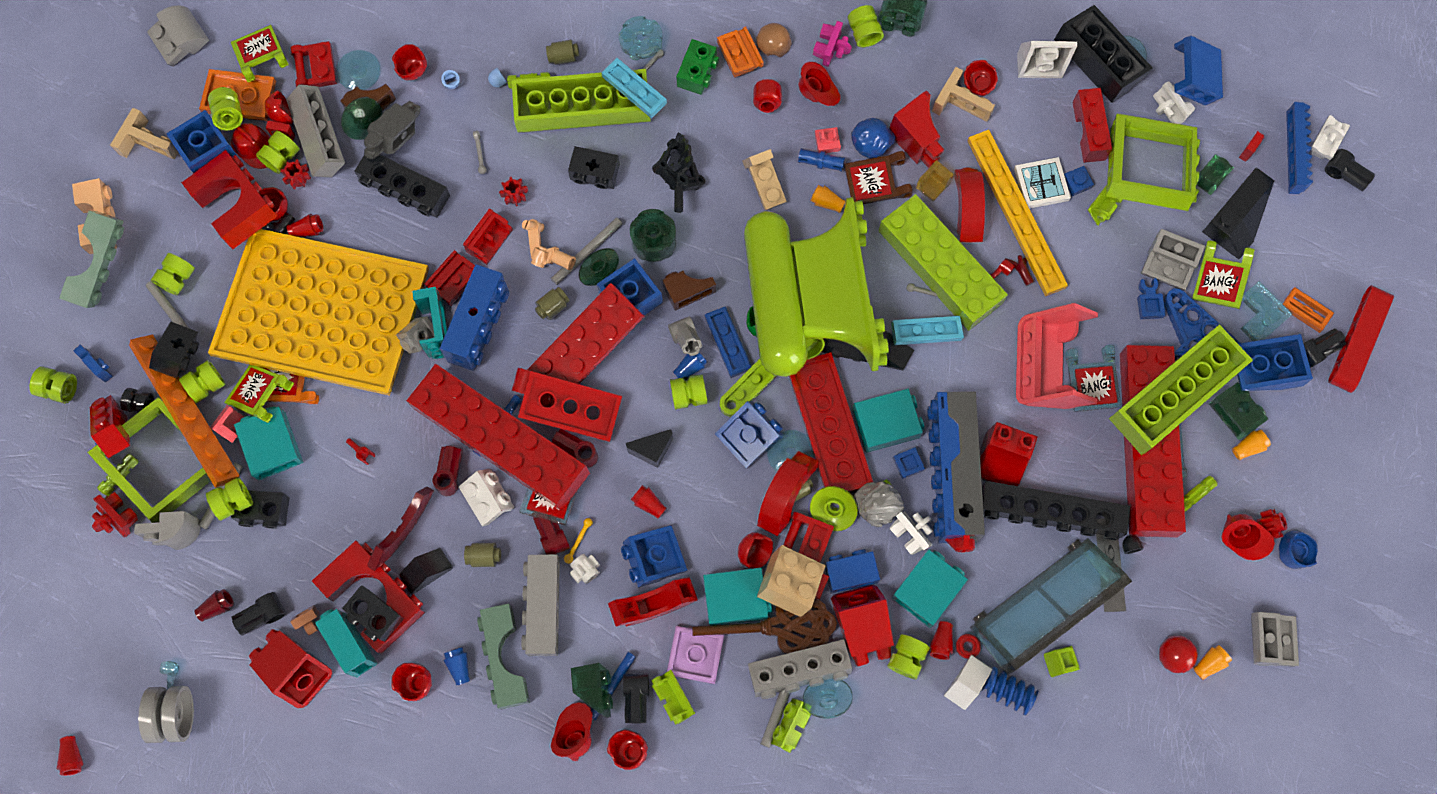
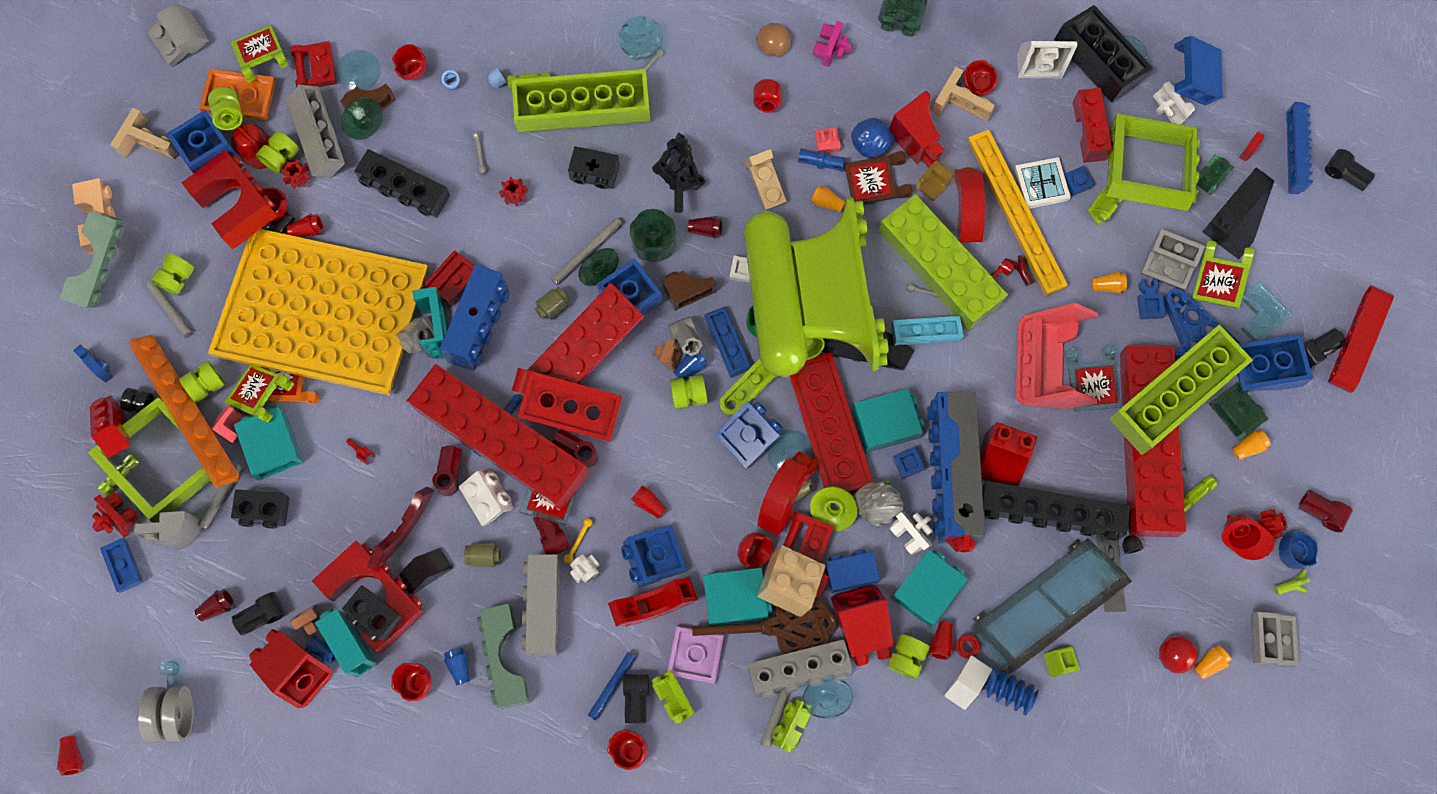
(53, 384): lime wheel -> none
(121, 565): none -> blue plate
(174, 349): black brick -> none
(226, 500): lime wheel -> none
(273, 126): red tile -> none
(277, 108): red hair -> none
(321, 650): none -> blue pin
(391, 130): dark grey hinge -> none
(487, 236): red hinge -> none
(542, 255): light nougat pin -> none
(562, 52): olive brick -> none
(572, 732): red piece -> none
(591, 686): clear green slope -> none
(634, 88): medium azure plate -> none
(651, 448): black slope -> none
(669, 354): none -> nougat tile
(697, 66): green brick -> none
(706, 226): none -> dark red cone
(739, 269): none -> white tile
(740, 51): orange plate -> none
(817, 85): red piece -> none
(865, 26): lime wheel -> none
(1110, 283): none -> light orange cone
(1294, 584): none -> lime bar
(1304, 312): orange tile -> none
(1329, 138): white hips -> none
(1331, 513): none -> dark red piece

